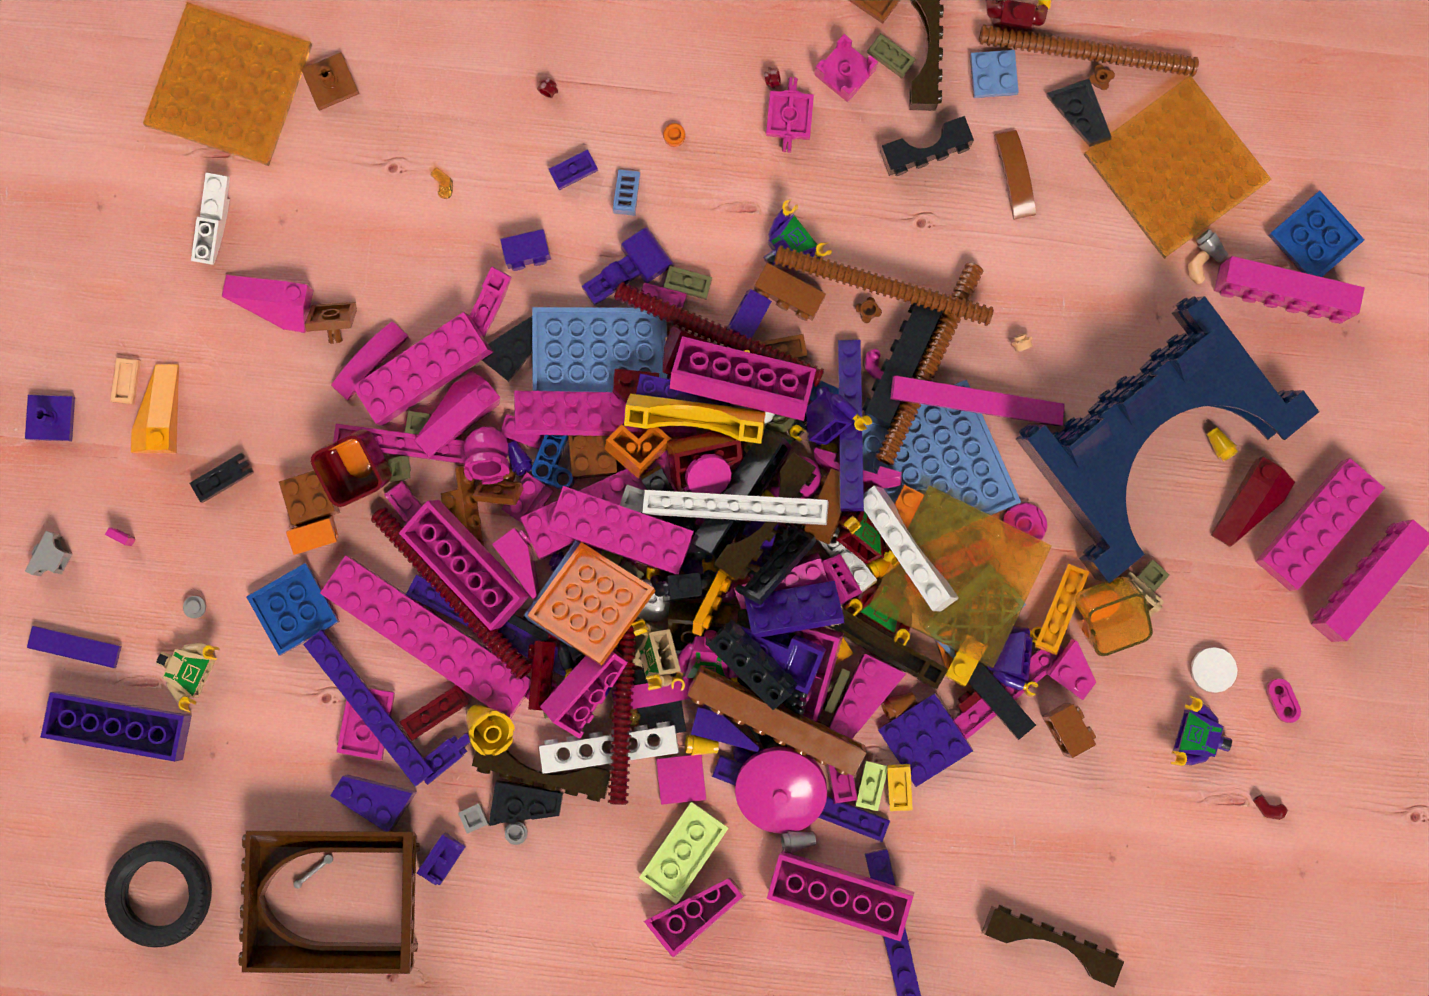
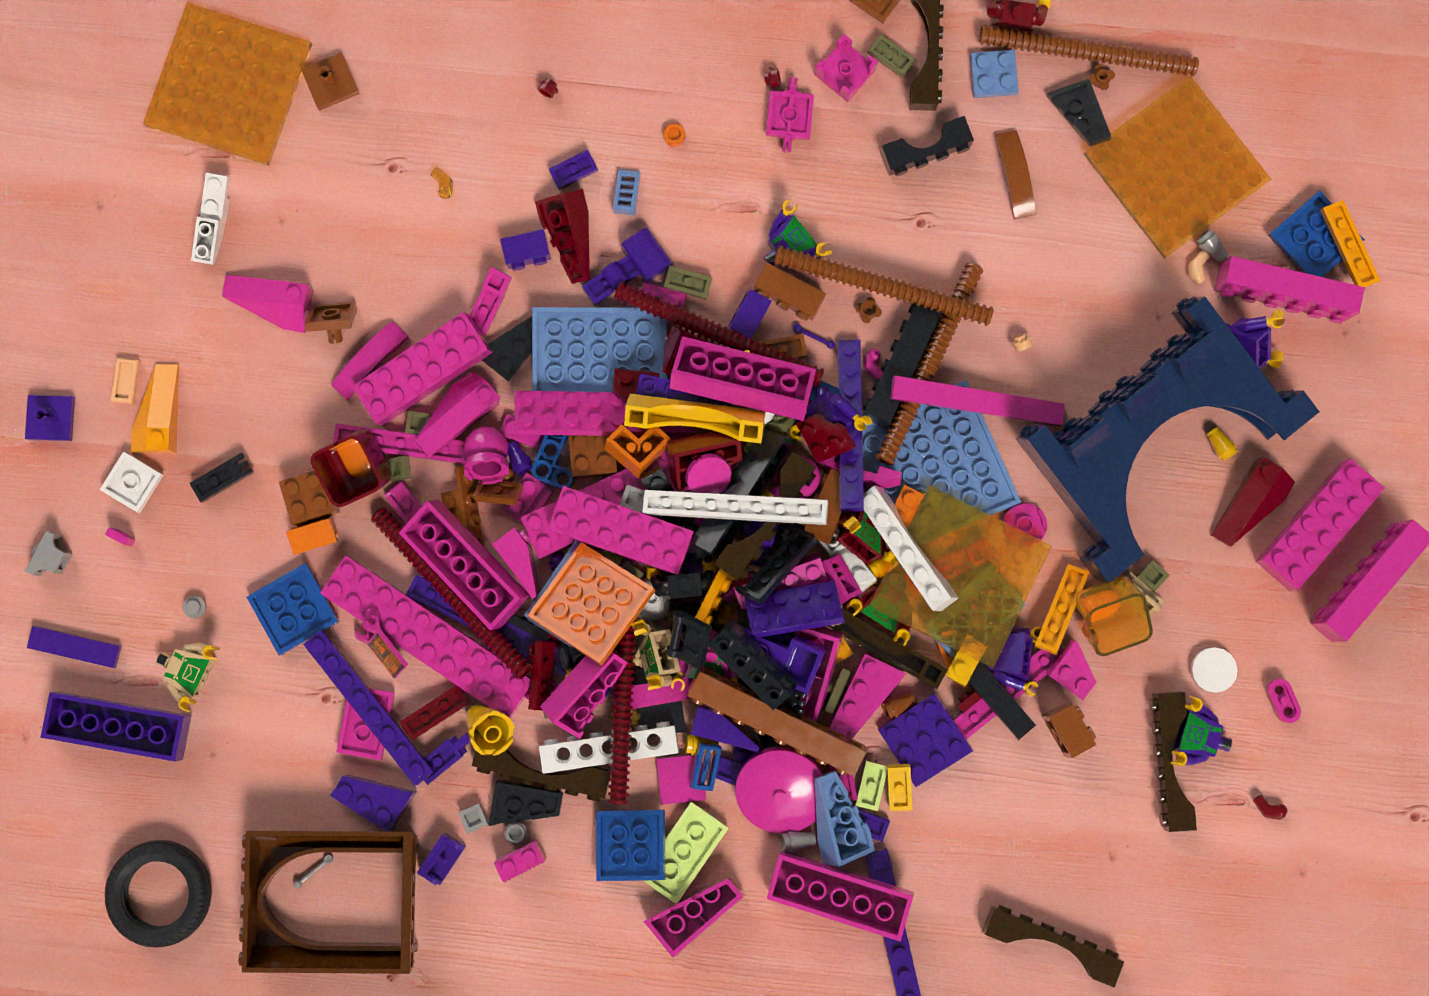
(131, 482): none -> white plate
(382, 647): none -> flag
(520, 861): none -> dark pink brick
(568, 225): none -> dark red wedge
(630, 845): none -> blue plate
(695, 640): none -> black plate
(697, 765): none -> blue tile
(797, 328): none -> dark purple hinge
(825, 437): none -> dark red plate
(839, 826): none -> medium blue wedge
(1177, 810): none -> dark brown arch
(1256, 338): none -> dark purple torso
(1350, 244): none -> light orange plate

